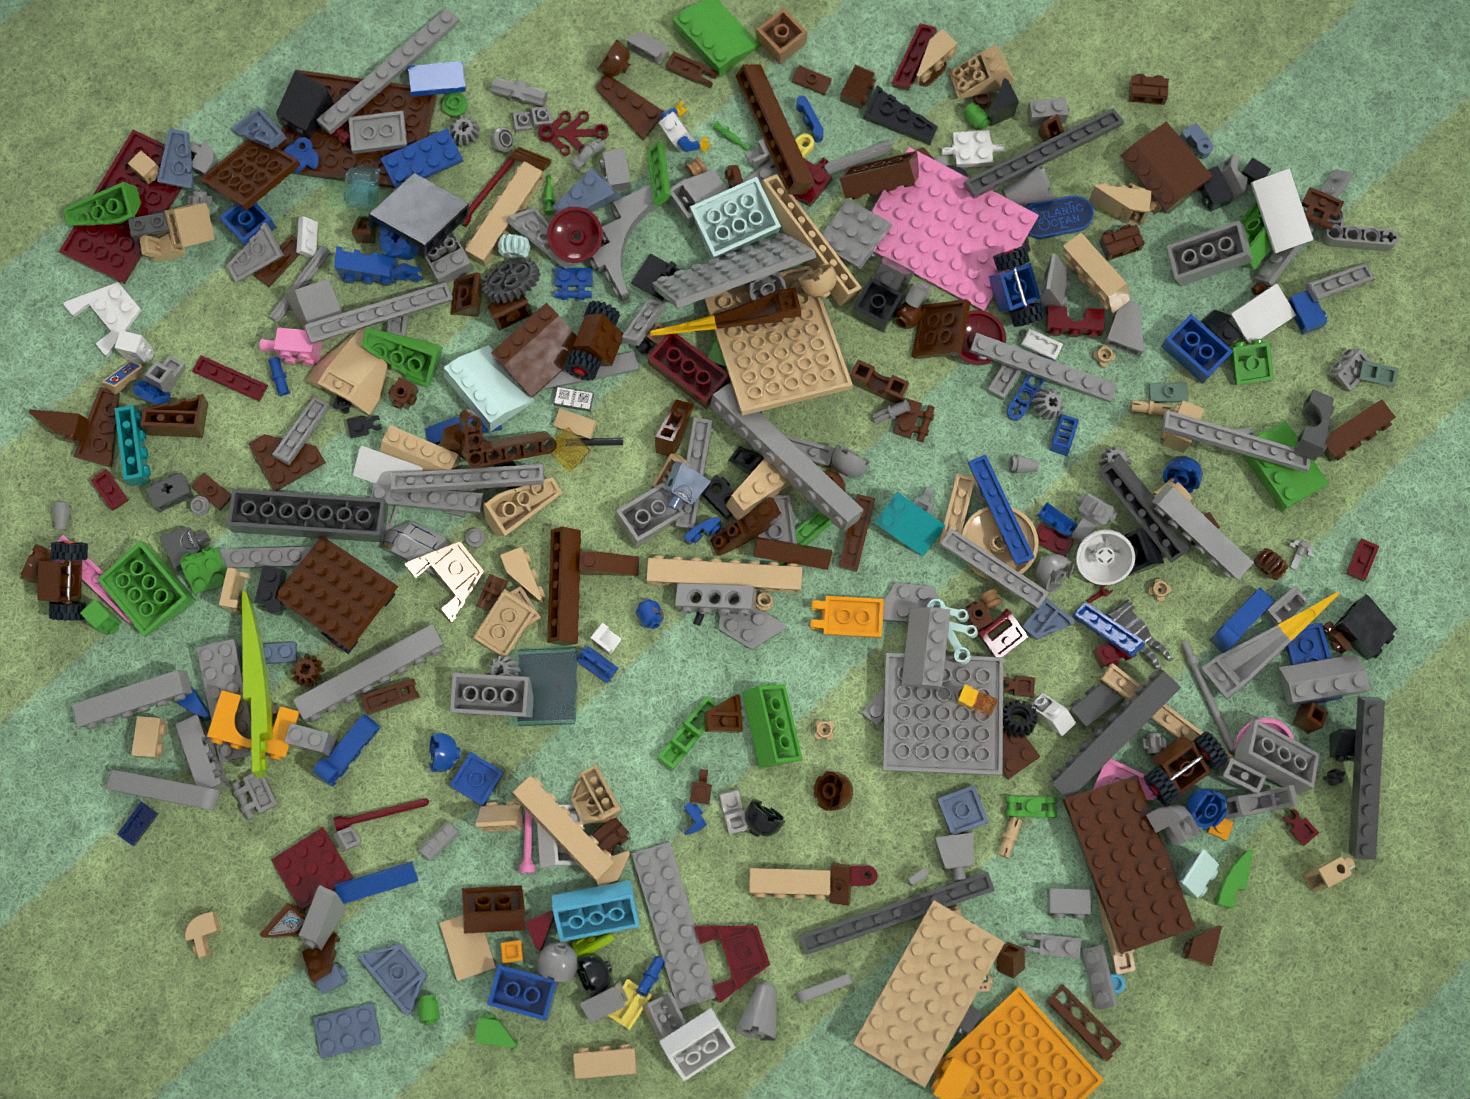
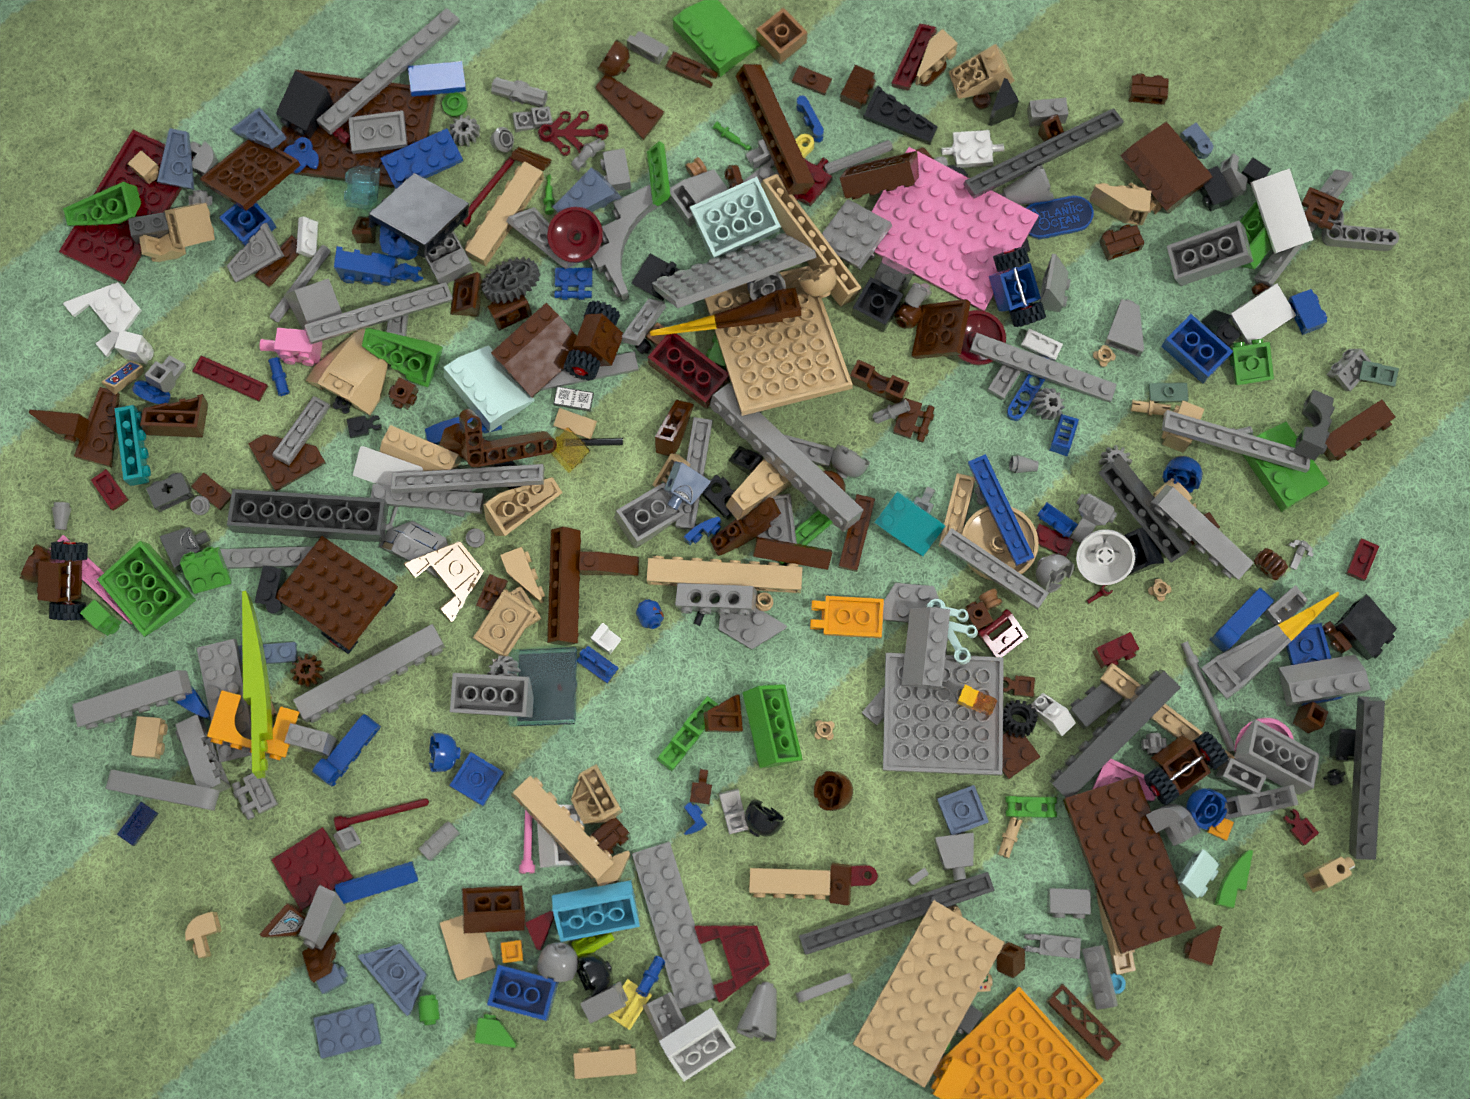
(232, 590): tan piece -> none
(389, 696): reddish brown plate -> none
(500, 818): tan slope -> none
(513, 246): light aqua gear -> none
(678, 133): torso -> none
(976, 116): bright green brick -> none
(1046, 620): sand blue wing -> none
(1059, 323): dark red arch -> none
(1096, 273): tan brick -> none
(1108, 629): tile -> none
(1125, 617): dark grey flag -> none
(1339, 282): light grey tile -> none

